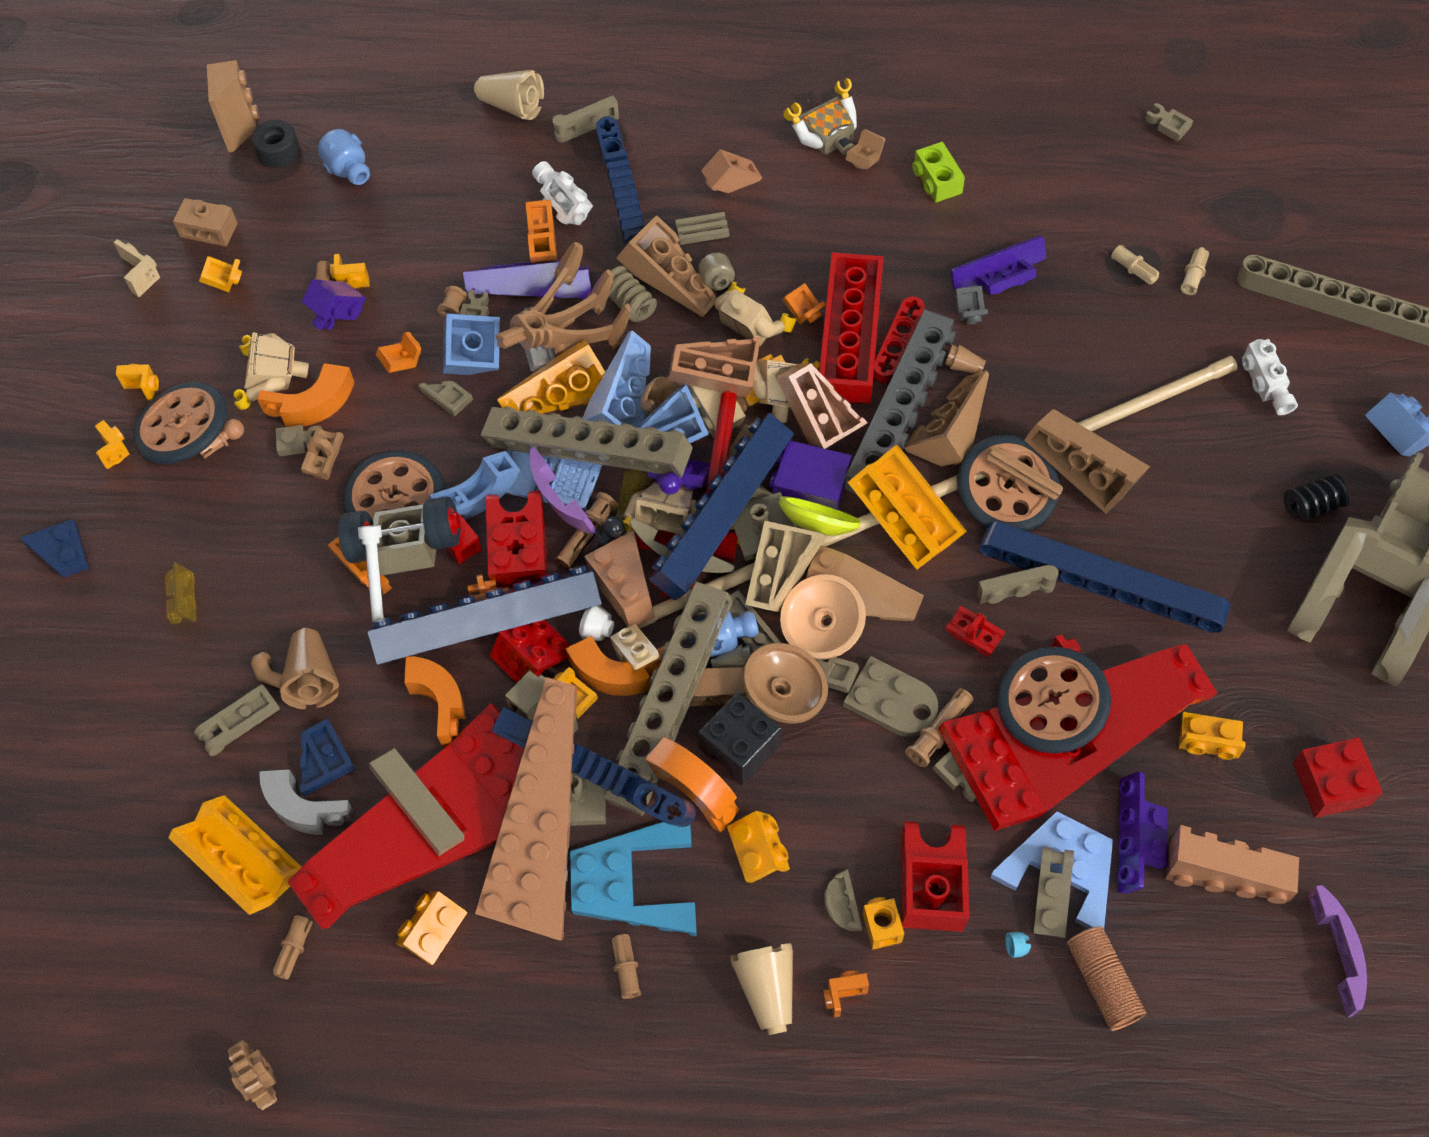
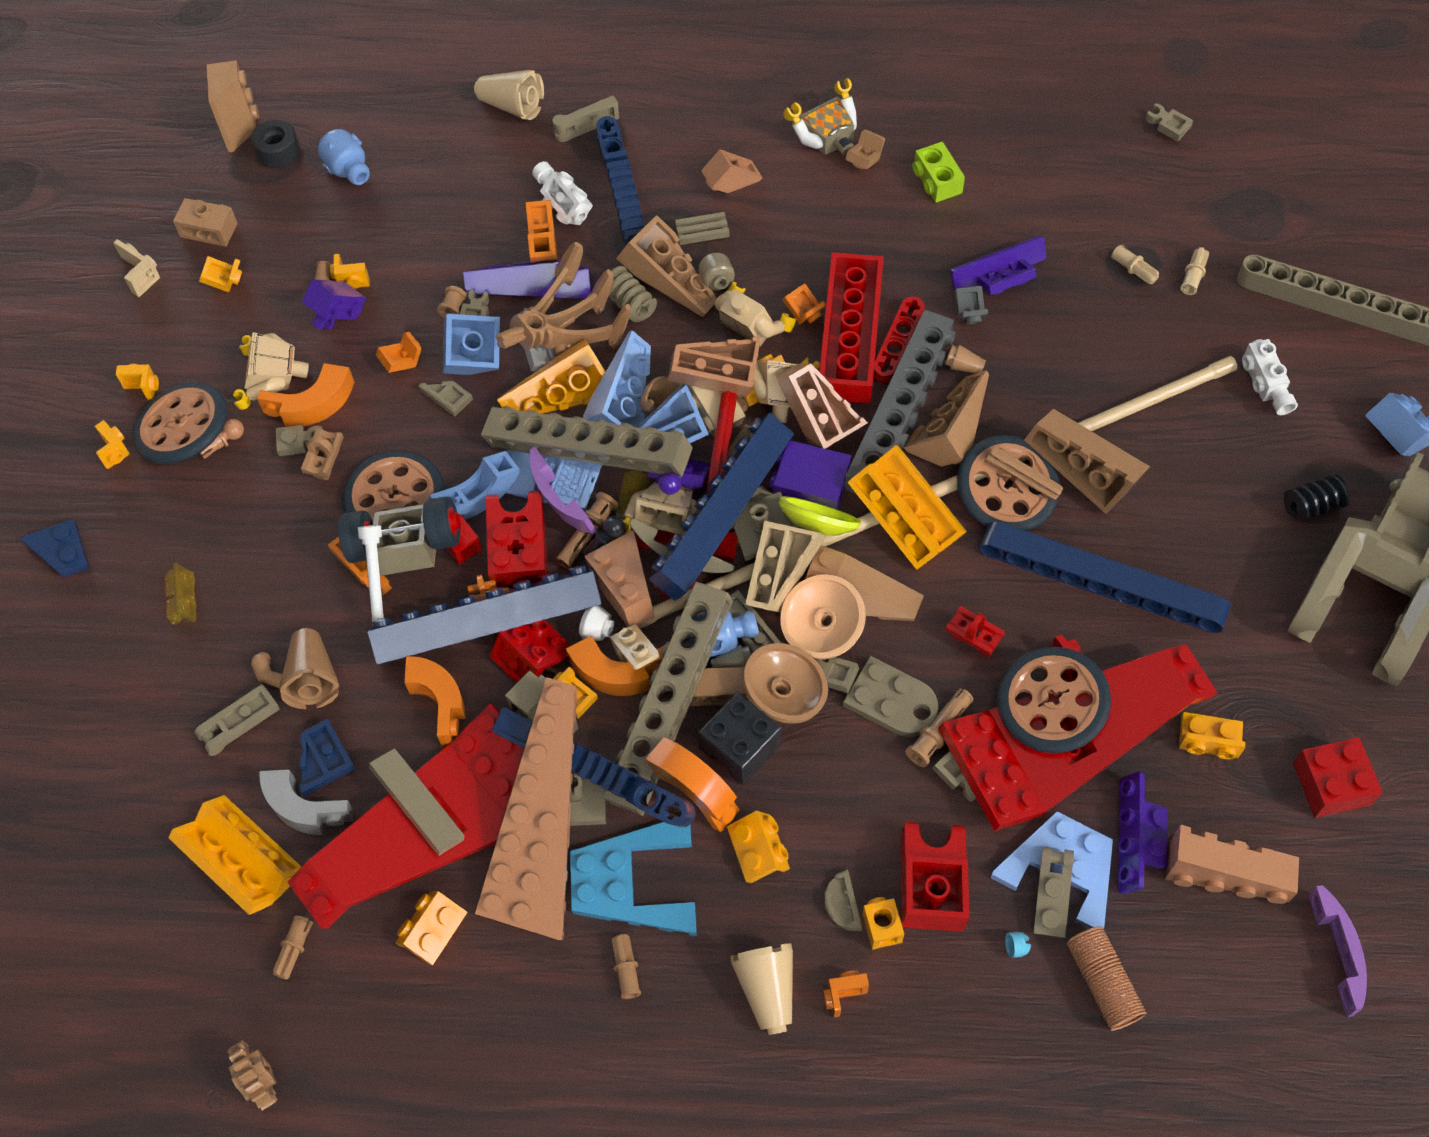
(1017, 584): dark tan plate -> none

